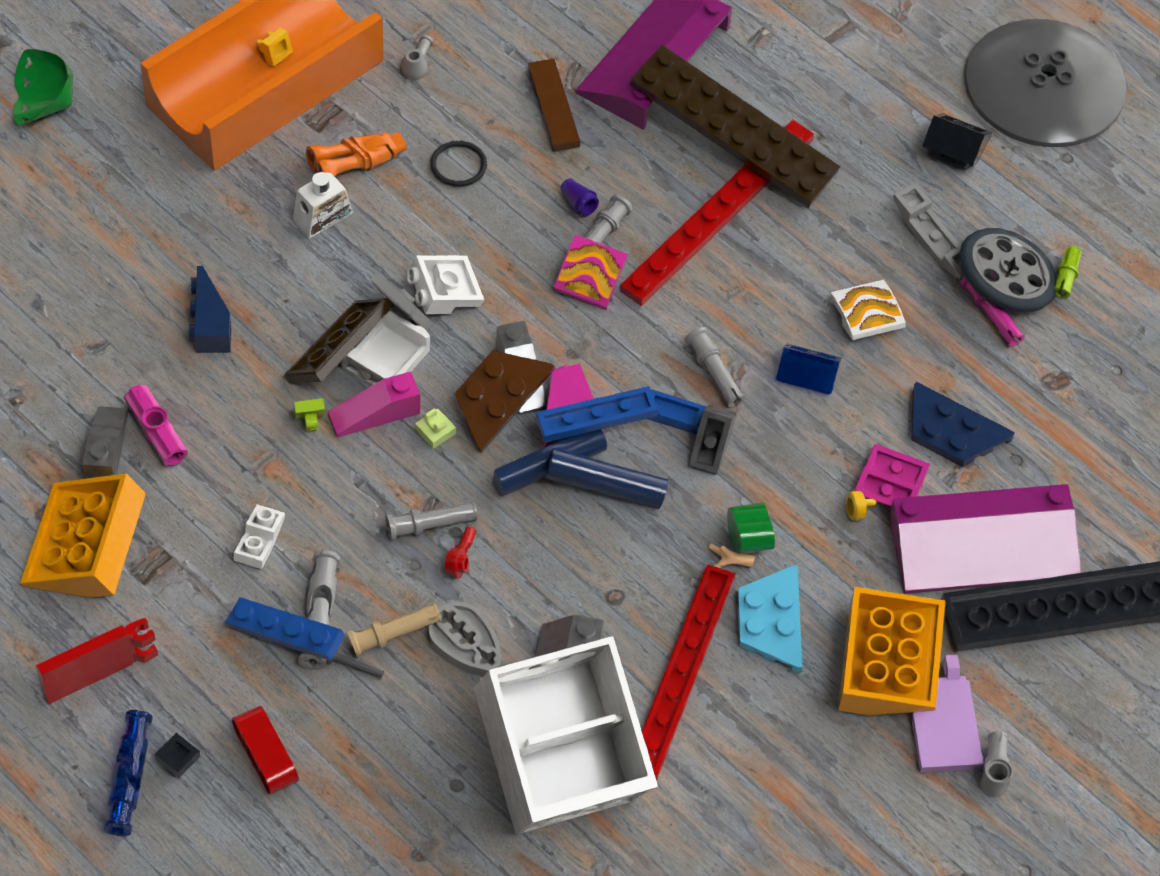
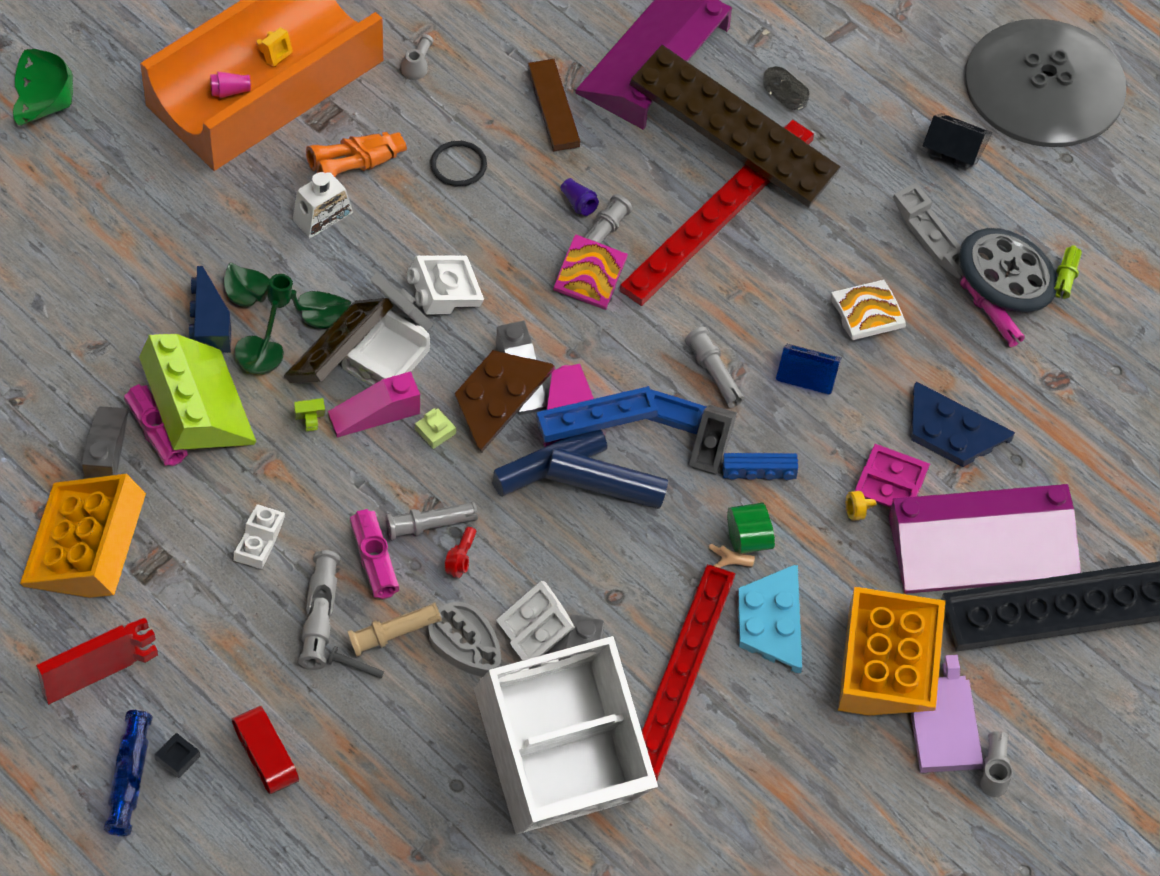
(194, 393): none -> lime slope
(229, 84): none -> dark pink cone
(247, 286): none -> dark green plant
(285, 628): blue plate -> none
(377, 567): none -> dark pink piece
(536, 622): none -> white slope
(760, 466): none -> blue piece
(789, 89): none -> clear smoke plate

